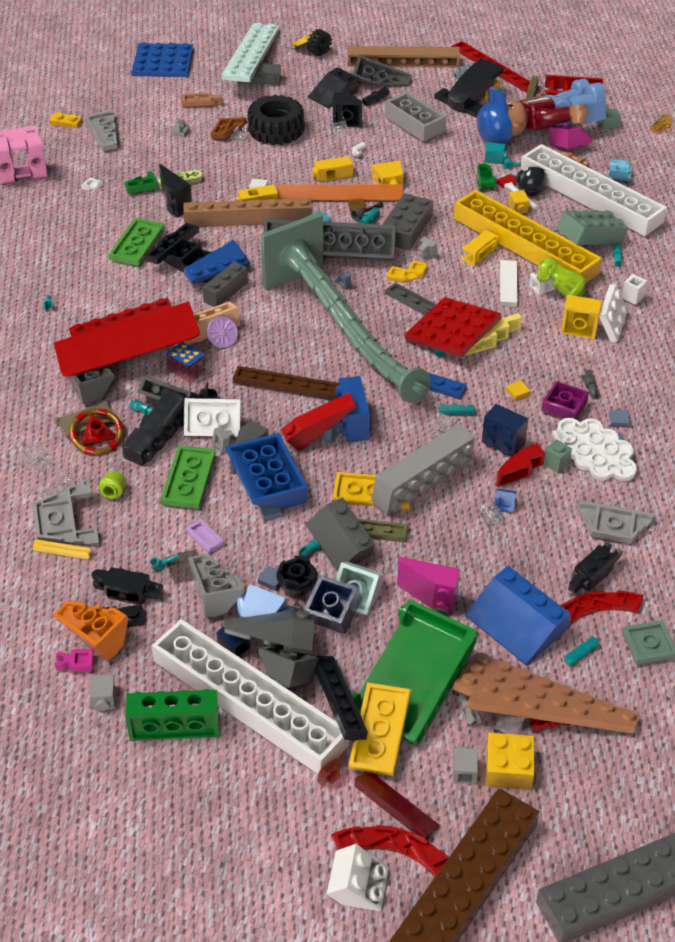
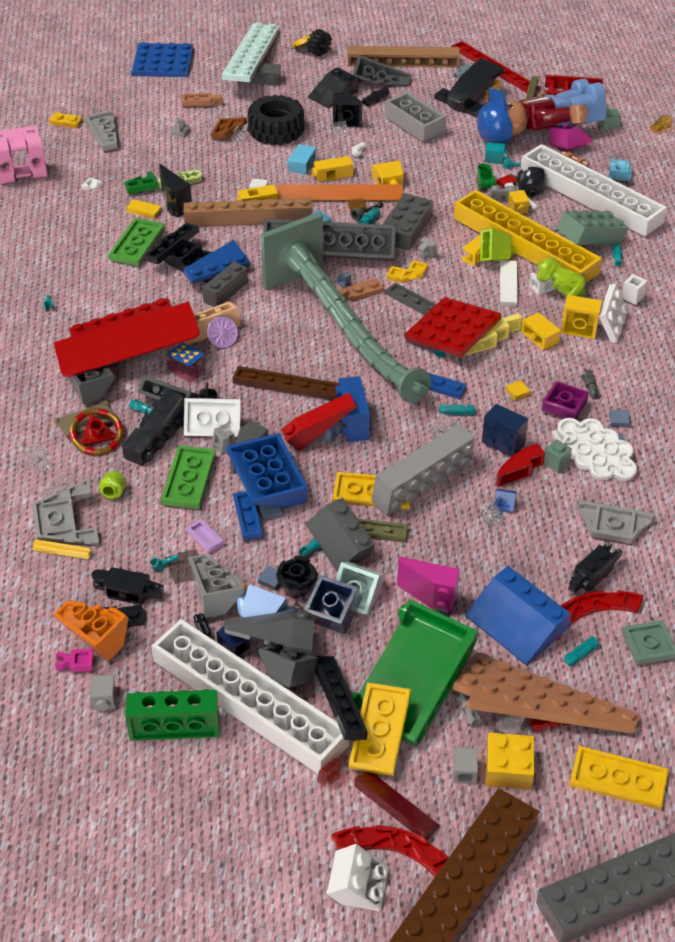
(143, 208): none -> yellow tile
(202, 625): none -> black axle
(247, 517): none -> blue plate
(301, 159): none -> medium azure brick
(362, 290): none -> nougat hinge
(495, 246): none -> lime torso
(497, 192): none -> light grey hinge
(541, 331): none -> yellow brick
(619, 777): none -> yellow tile

